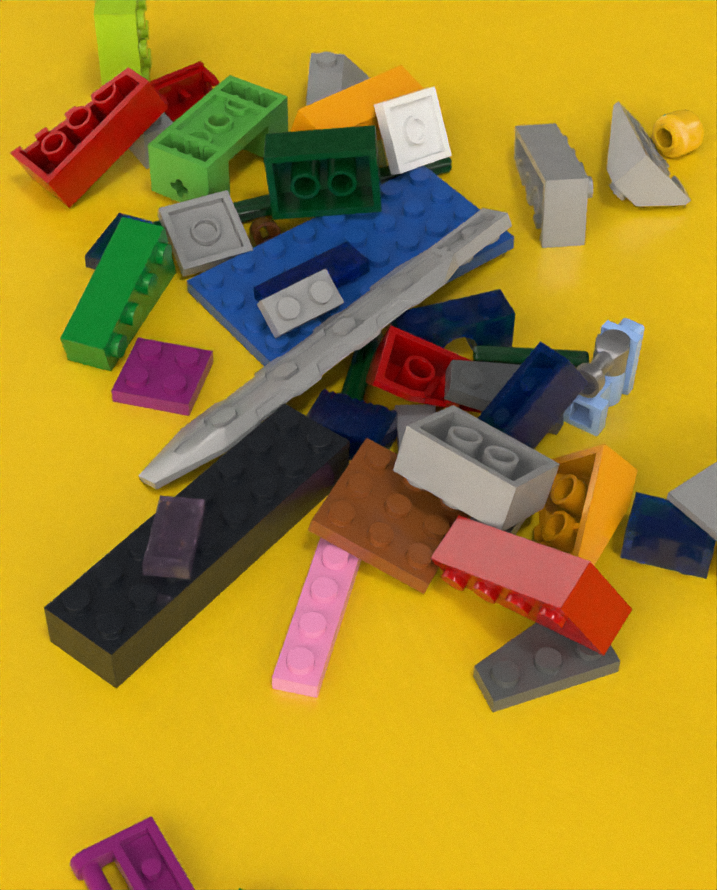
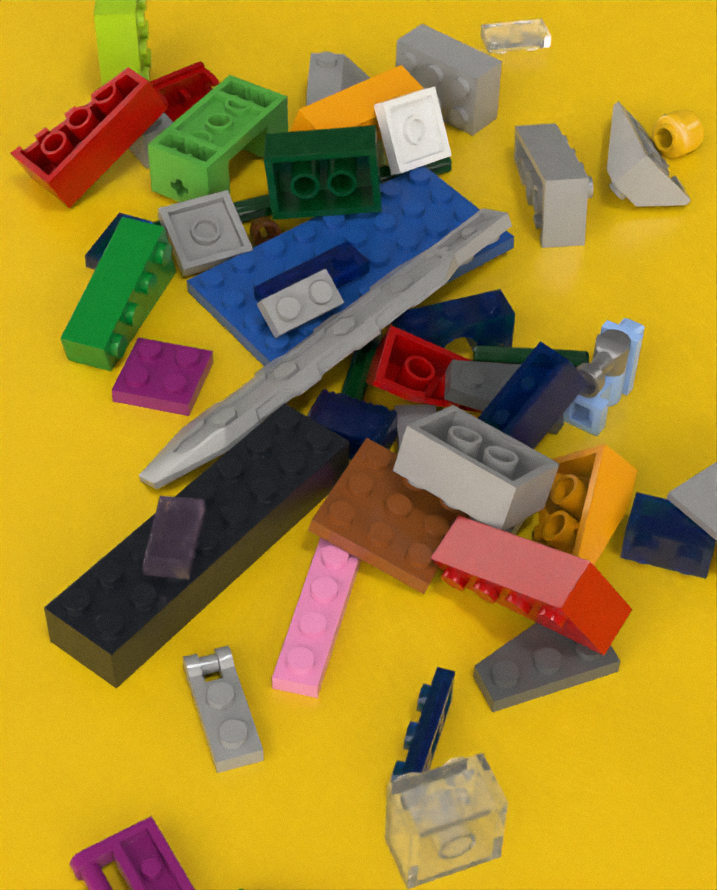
(223, 710): none -> light grey plate
(423, 737): none -> clear blue plate
(445, 819): none -> clear brick
(463, 76): none -> light grey brick
(515, 36): none -> clear plate

